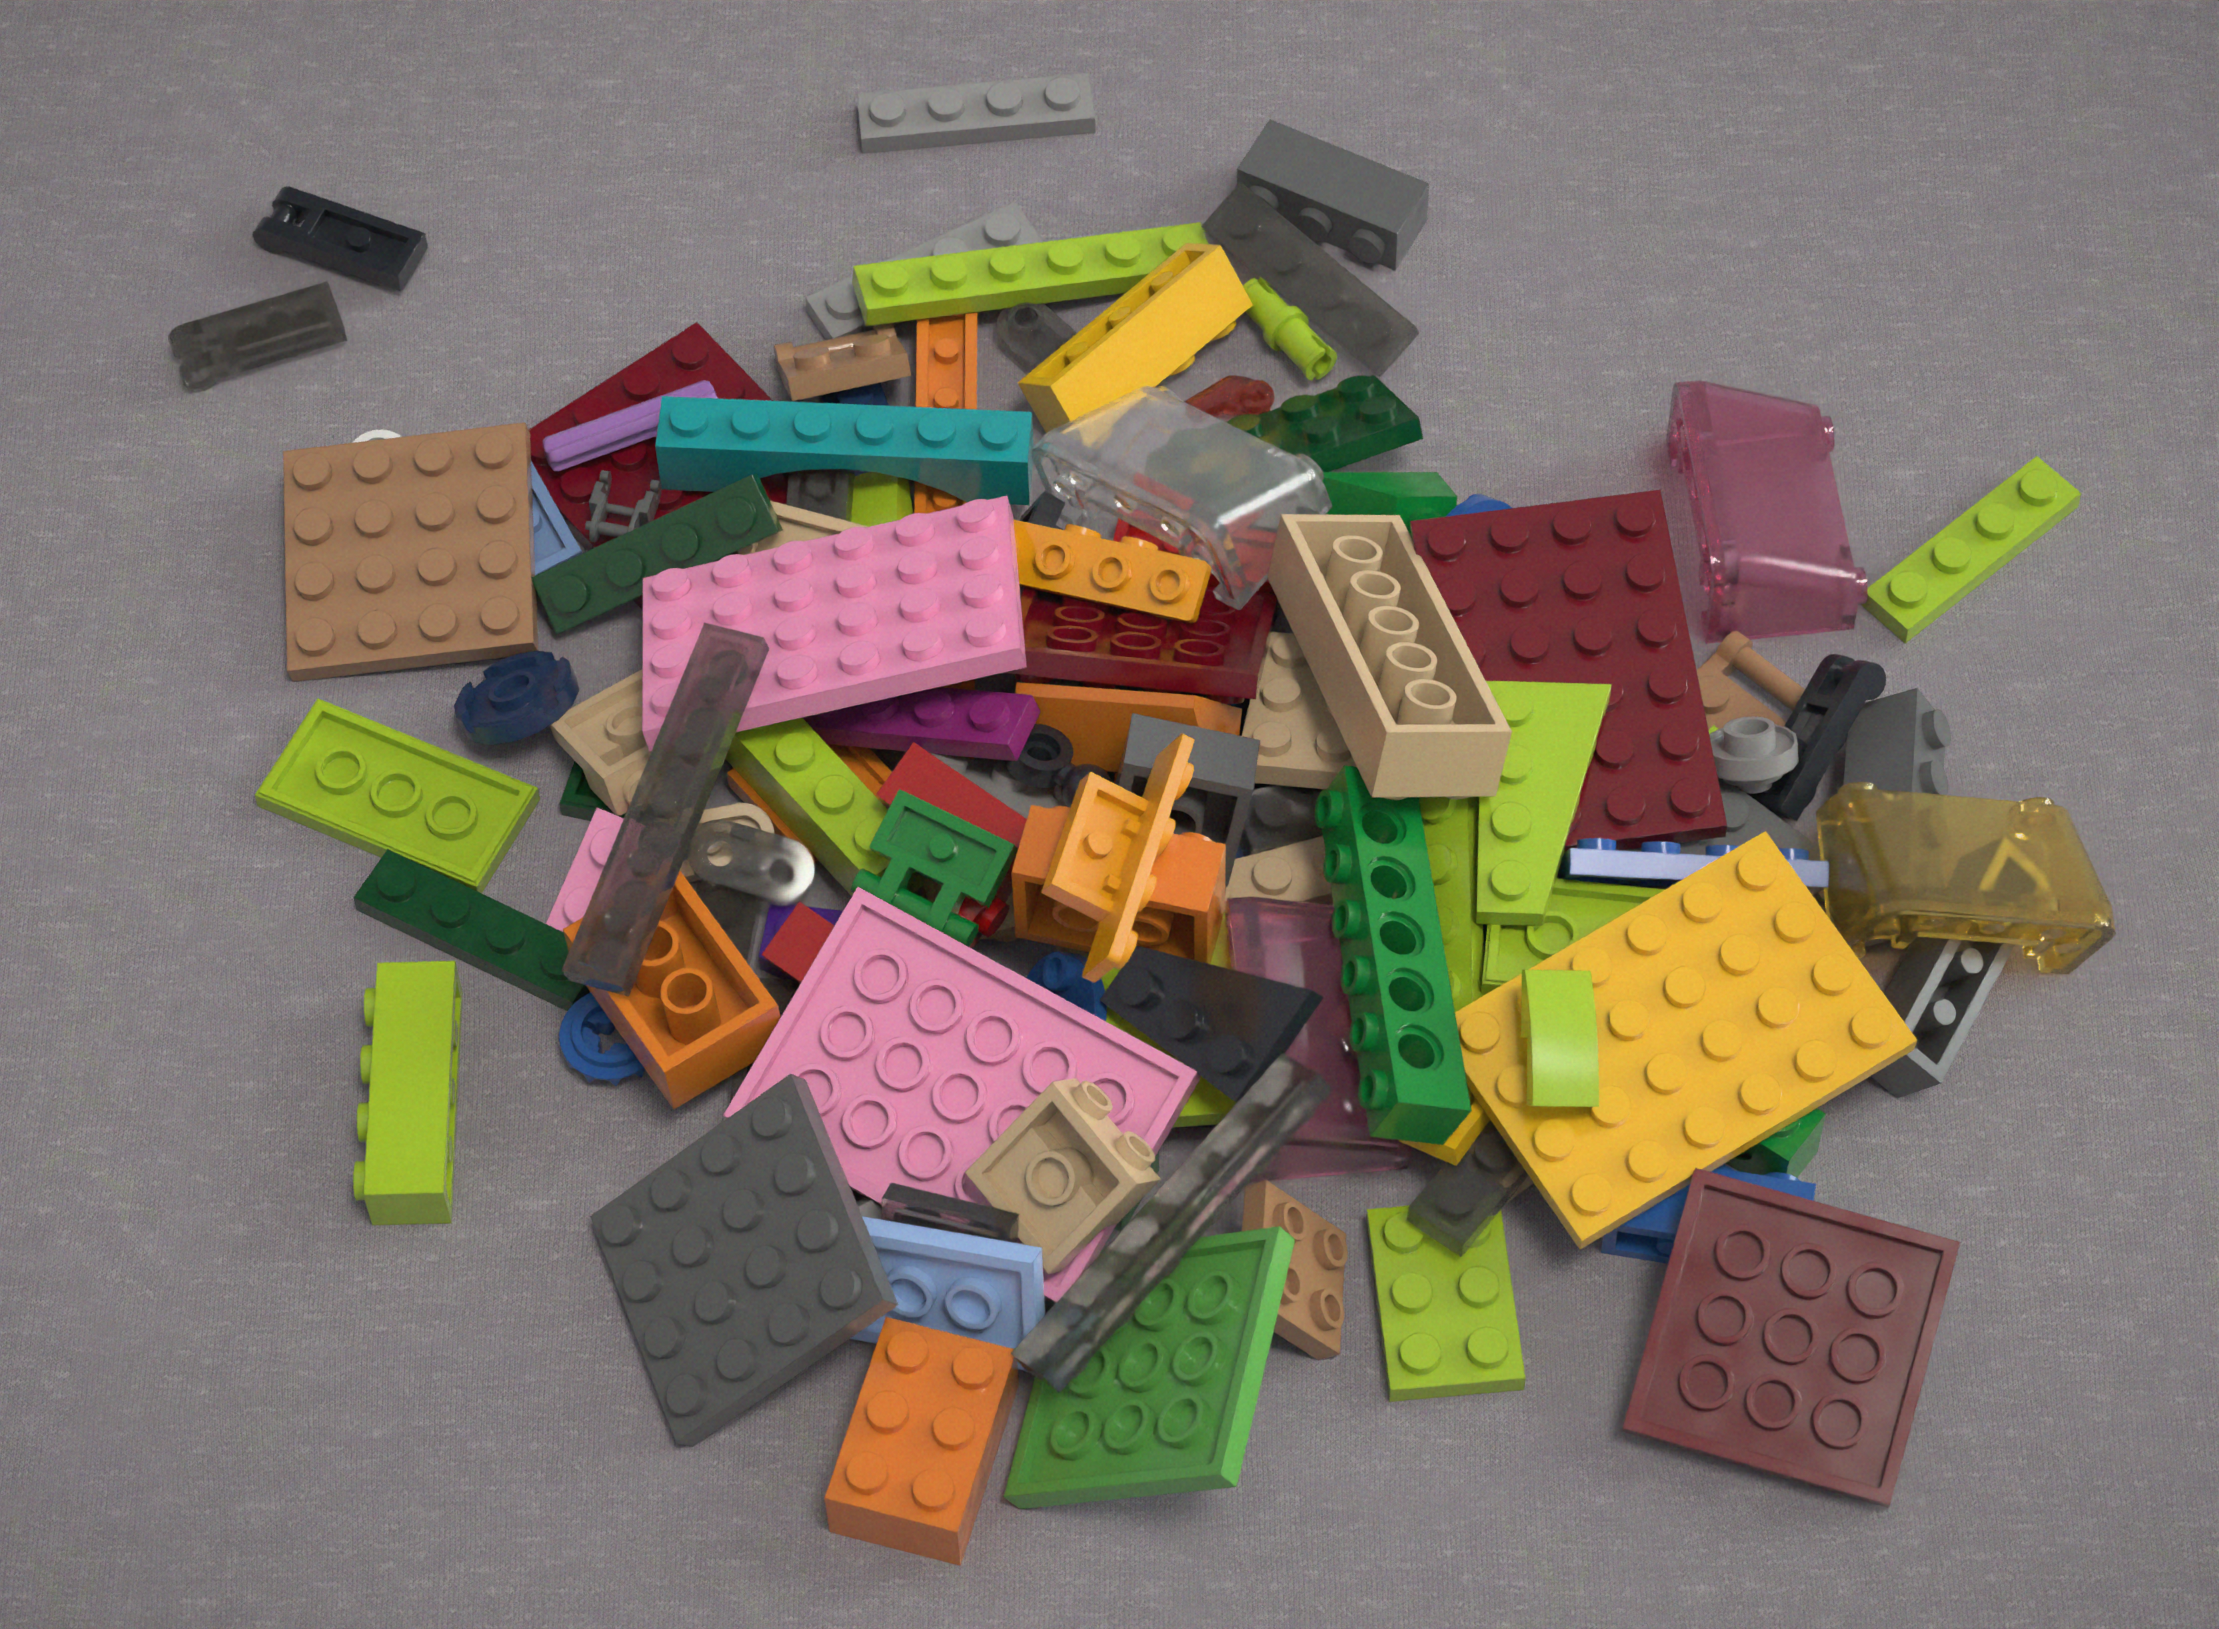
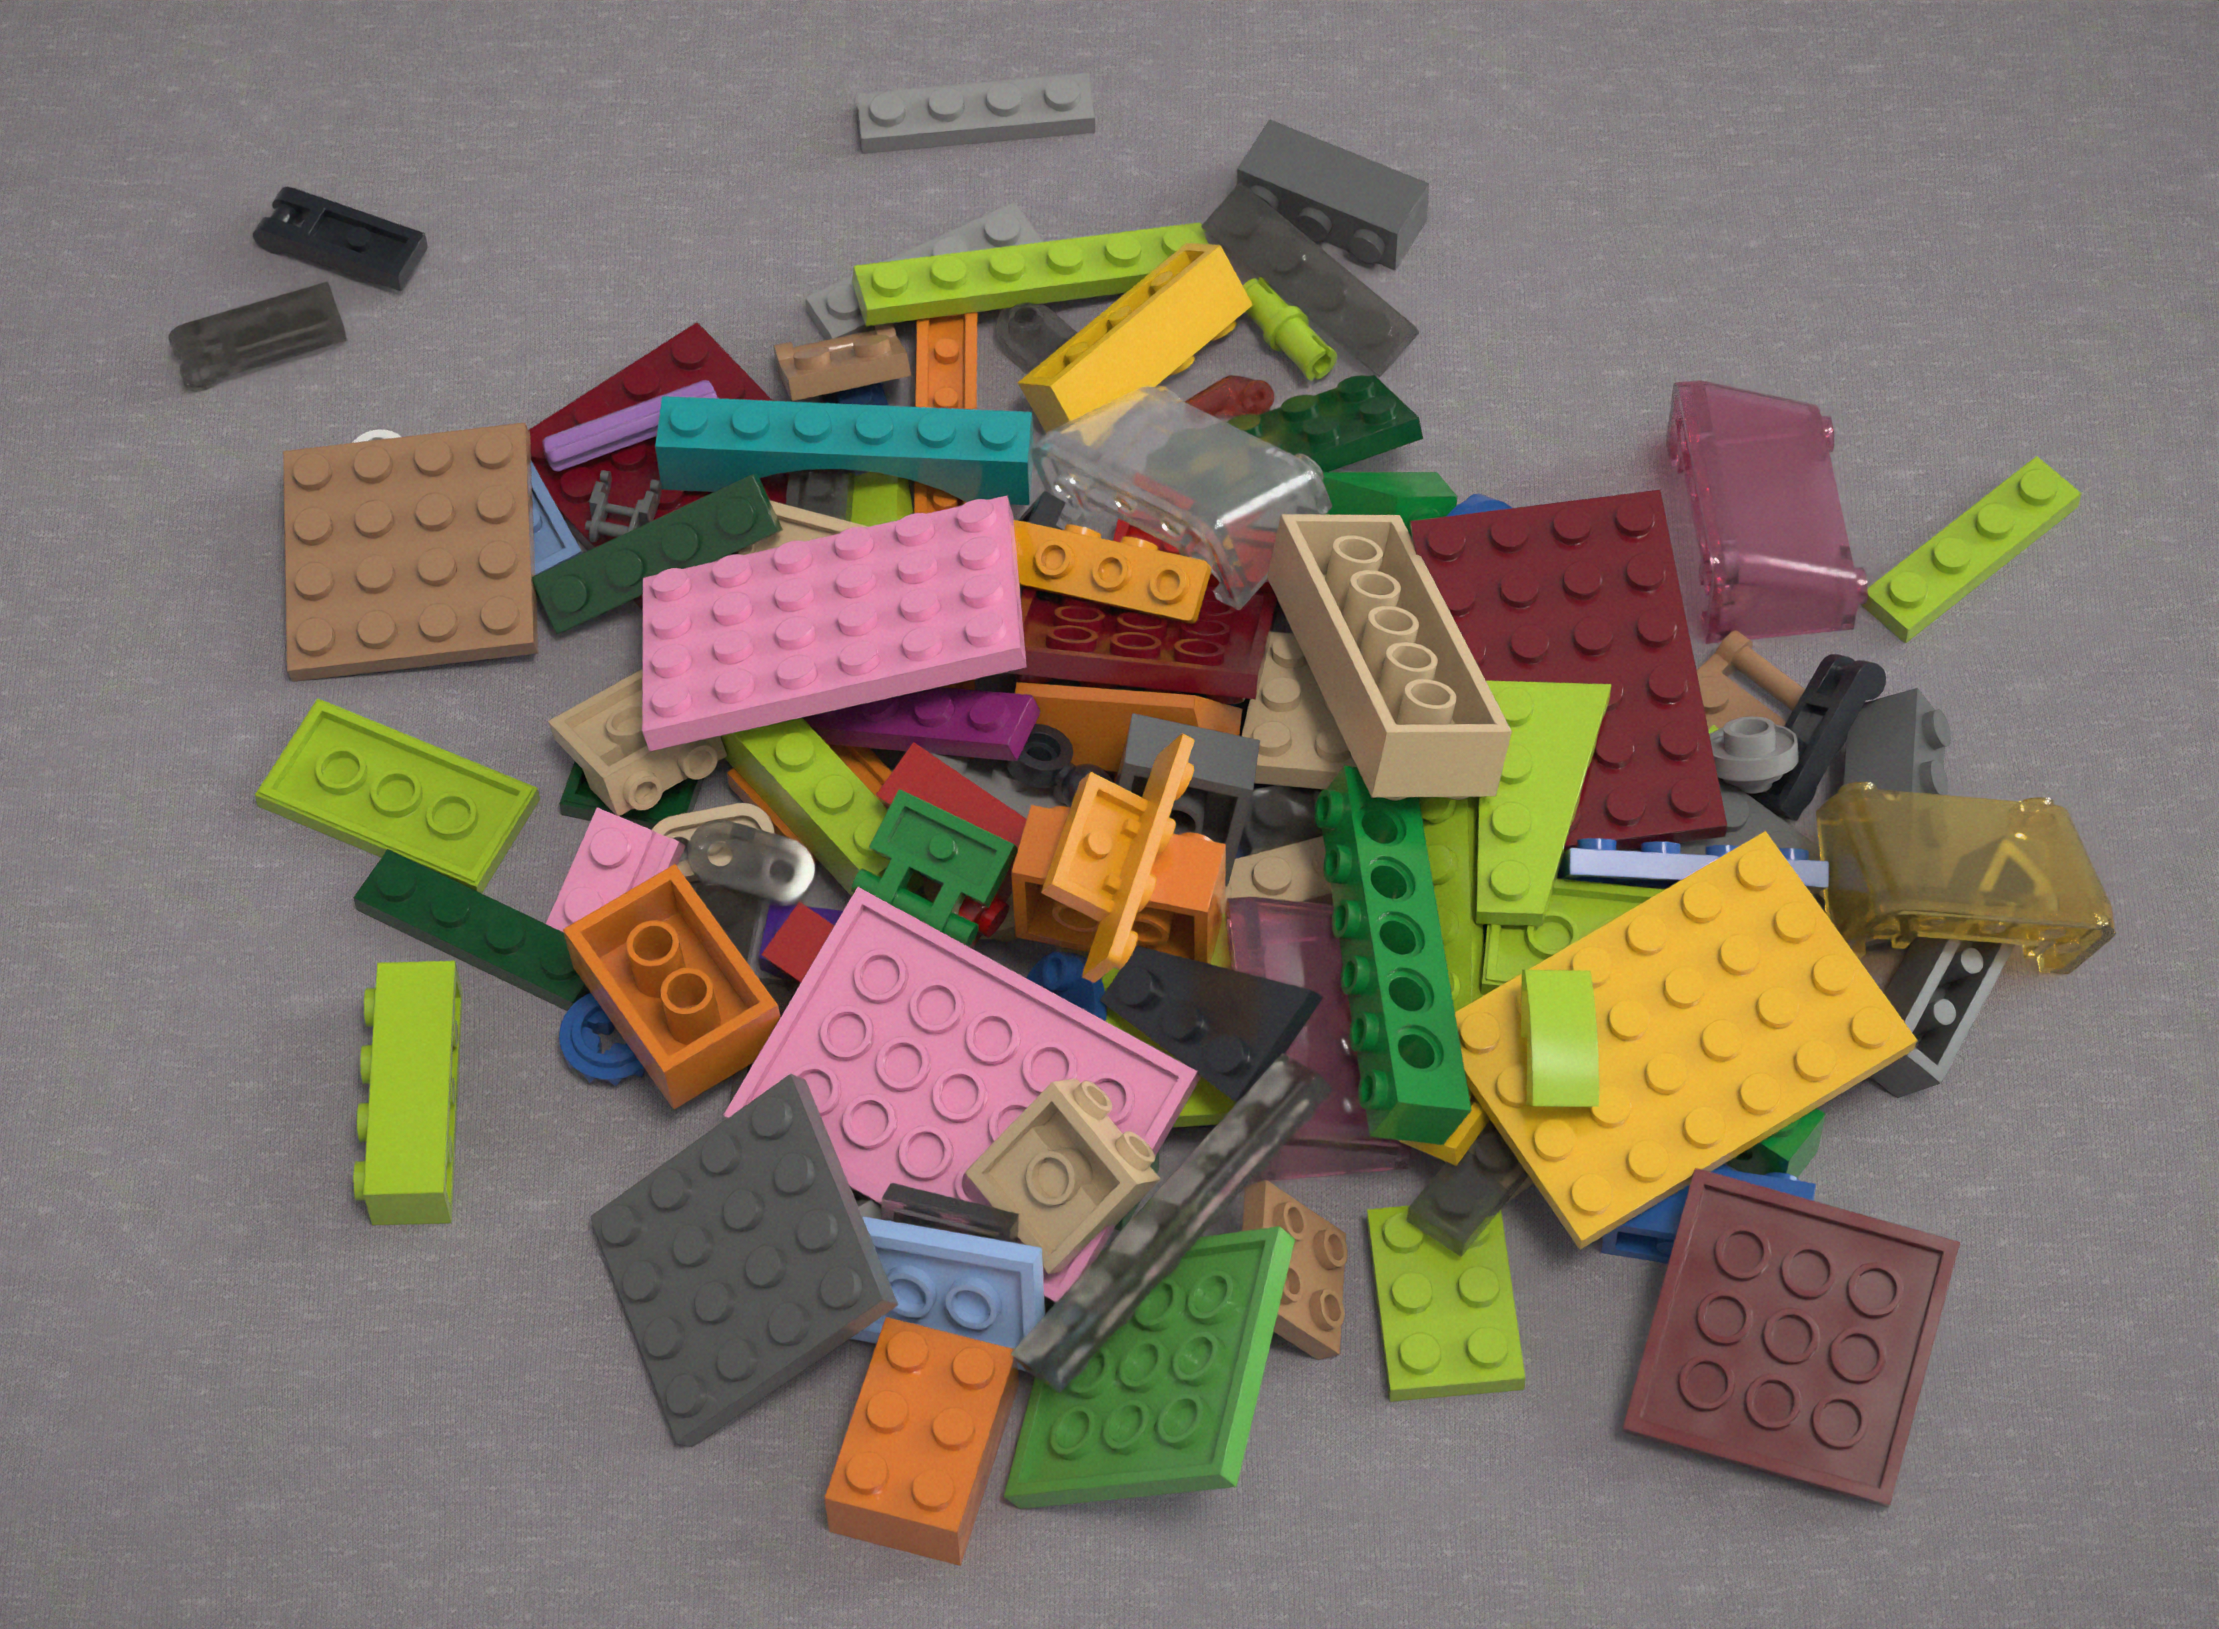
(516, 698): dark blue tile -> none
(665, 809): clear smoke plate -> none

